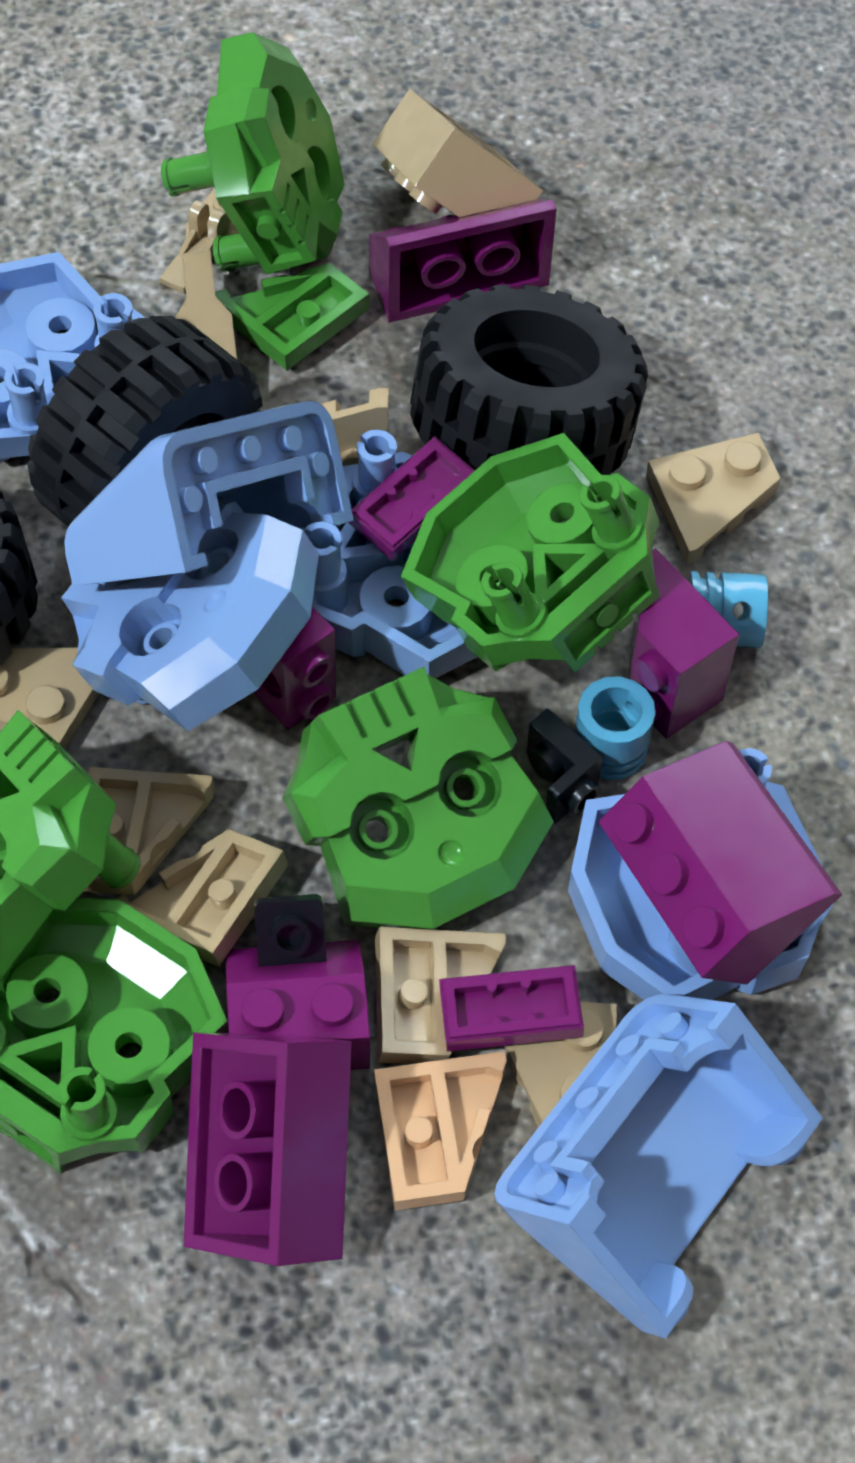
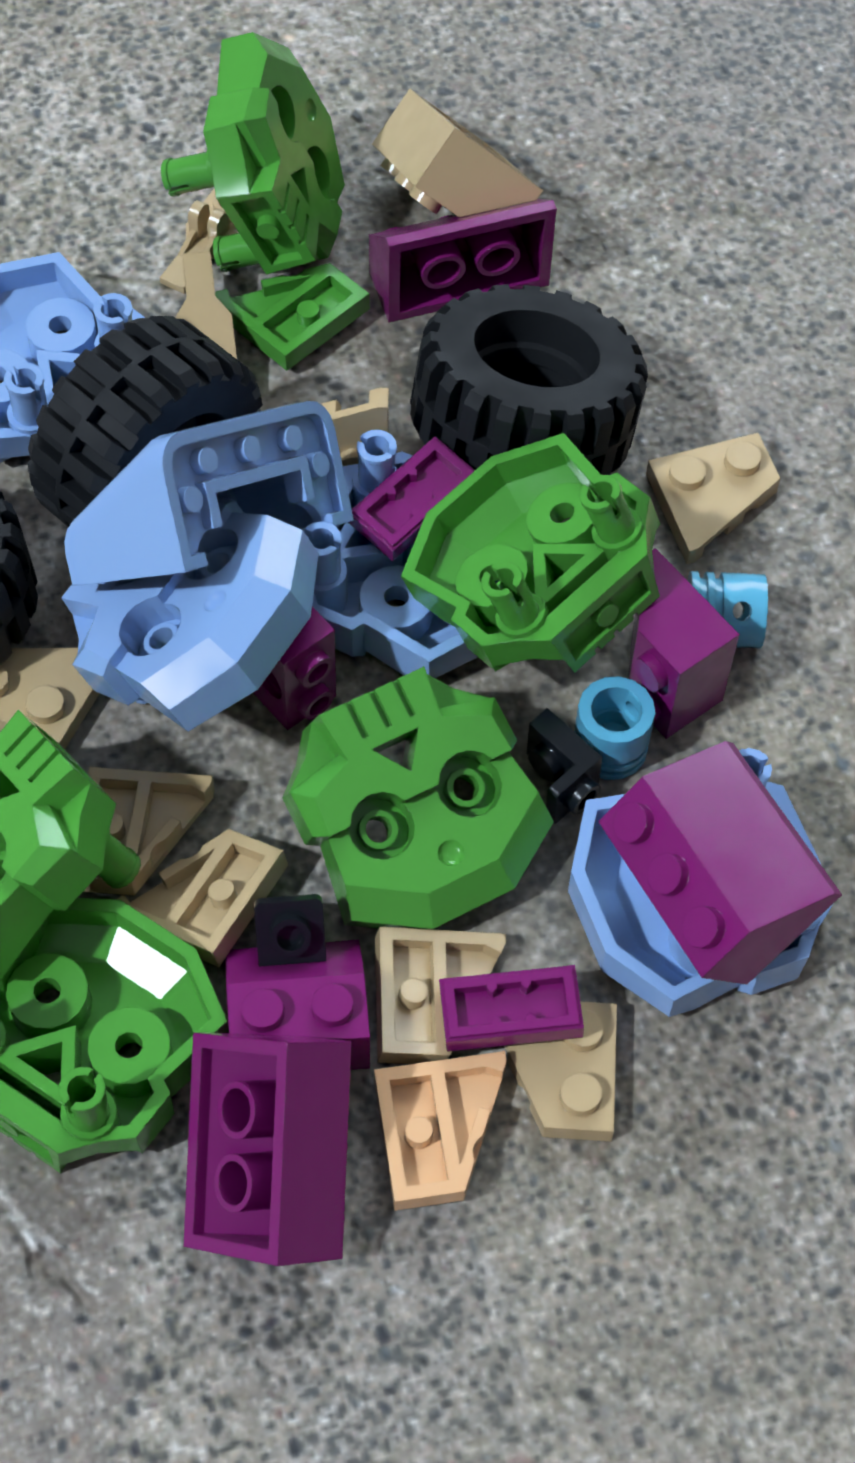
(651, 1149): light blue windscreen -> none

